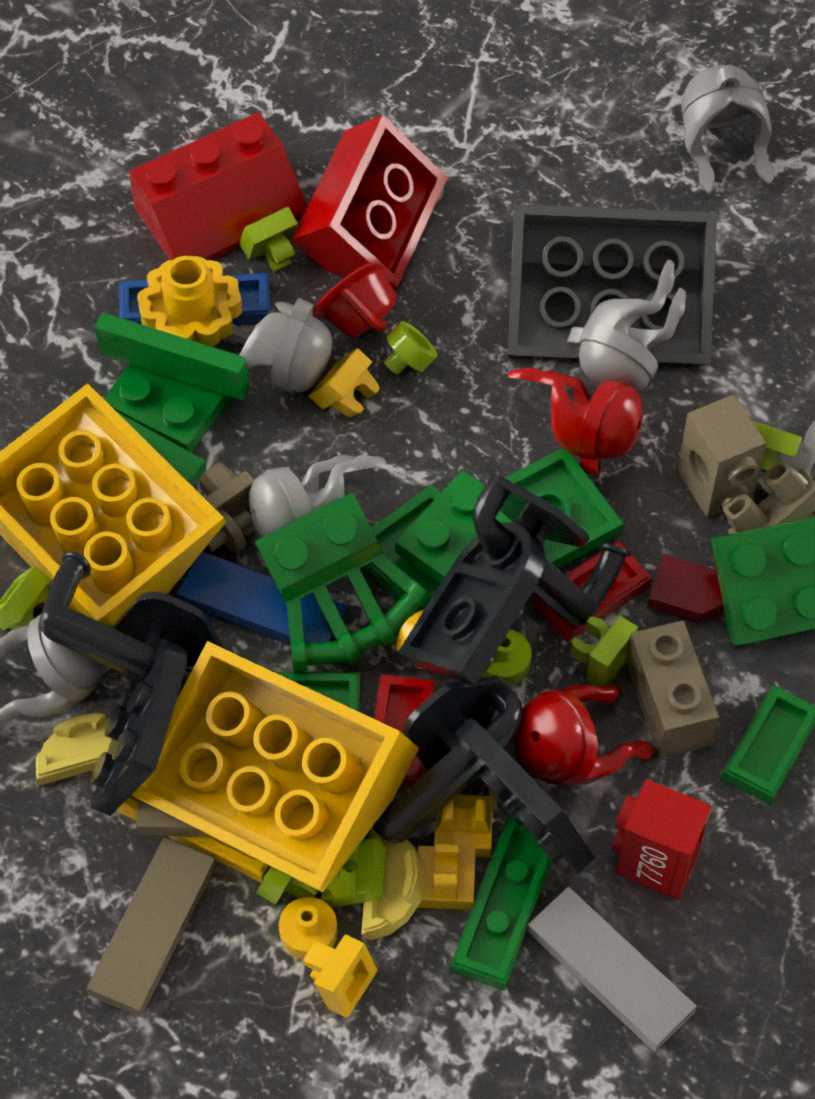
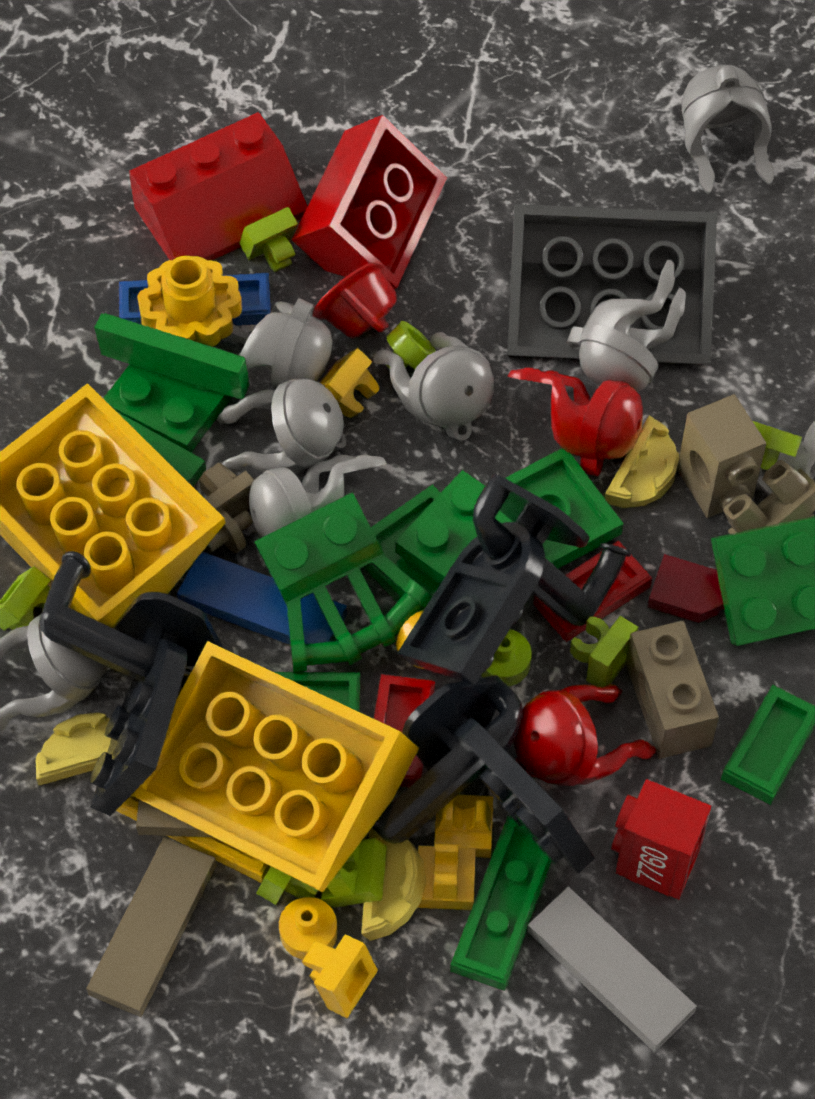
(304, 421): none -> light grey hair
(446, 387): none -> light grey hair
(646, 469): none -> light yellow tile

